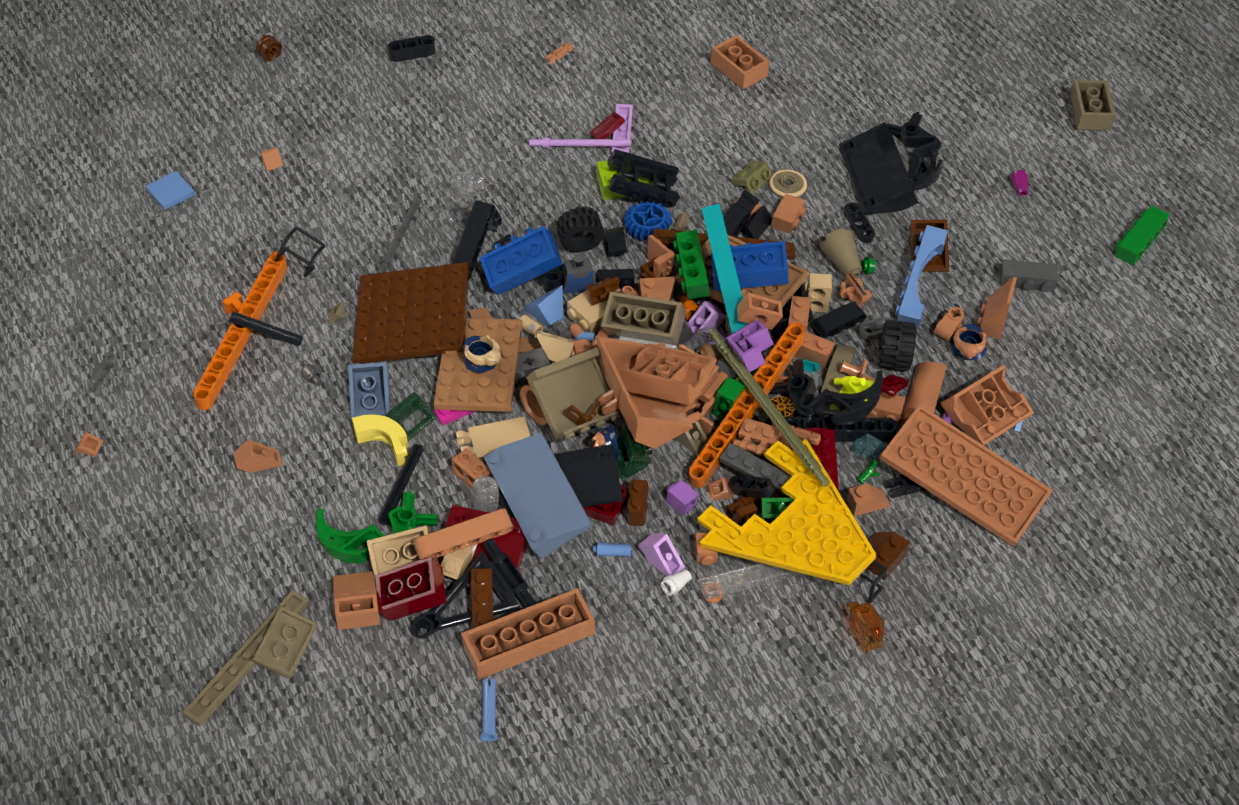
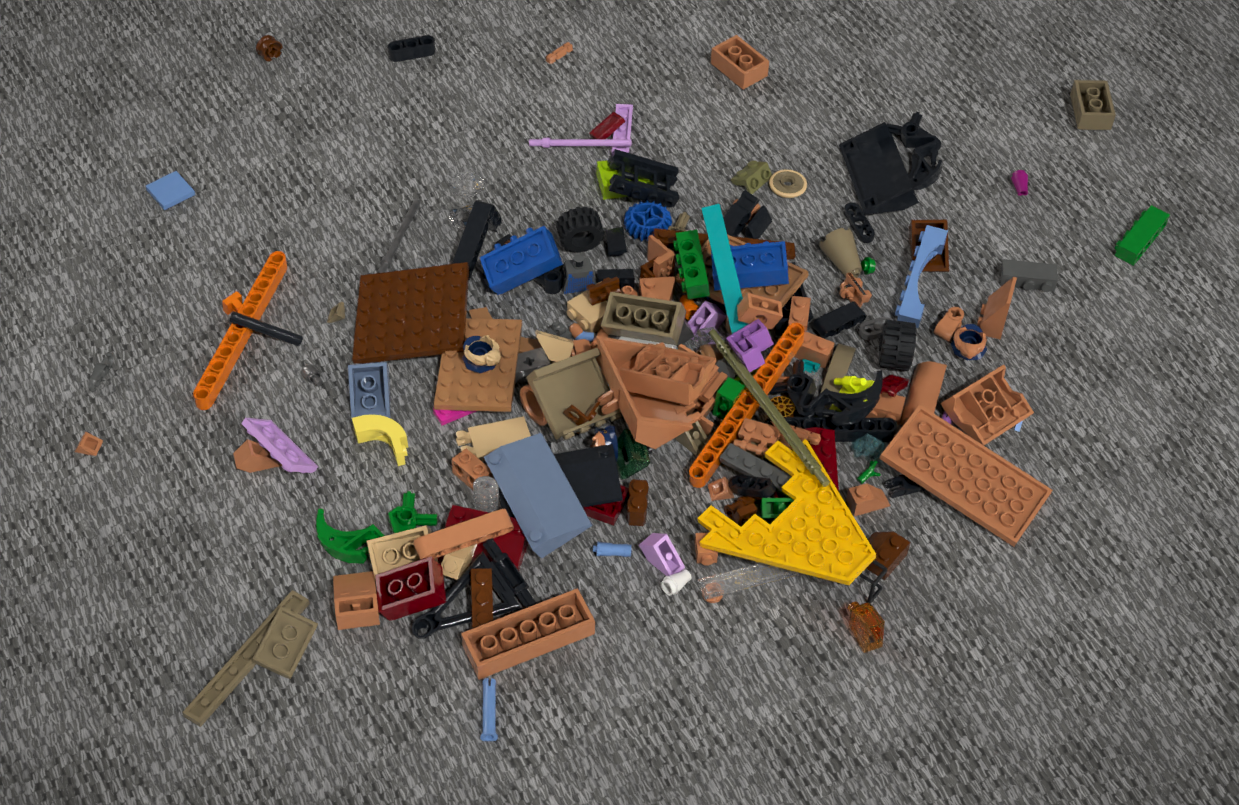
(271, 159): nougat slope -> none
(279, 445): none -> lavender plate
(282, 250): black piece -> none
(401, 483): black axle -> none
(407, 408): clear green tile -> none
(529, 324): tan piece -> none
(547, 307): medium blue slope -> none
(681, 497): medium lavender brick -> none
(788, 214): nougat brick -> none
(819, 290): tan brick -> none
(853, 370): nougat bracket -> none

